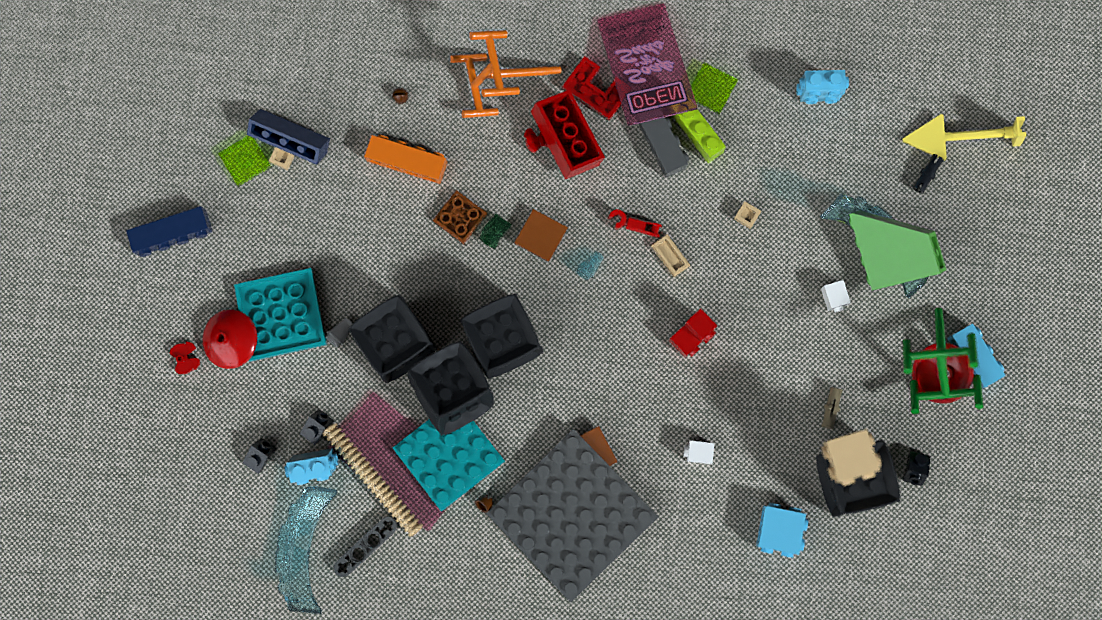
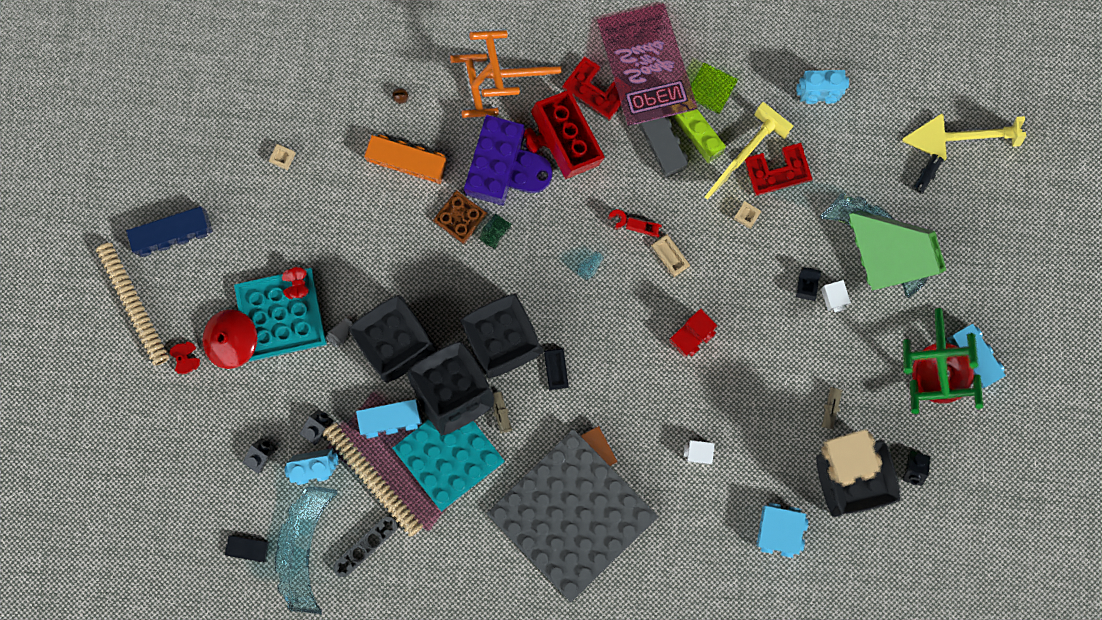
(132, 303): none -> tan piece
(244, 160): clear neon green tile -> none
(247, 548): none -> black tile
(288, 136): dark blue brick -> none
(298, 287): none -> red piece
(389, 418): none -> medium azure brick
(483, 503): reddish brown hinge -> none
(501, 413): none -> dark tan pin
(502, 165): none -> dark purple brick
(541, 235): dark orange tile -> none
(556, 369): none -> black tile
(768, 181): none -> red plate
(771, 122): none -> light yellow piece
(808, 283): none -> black bracket

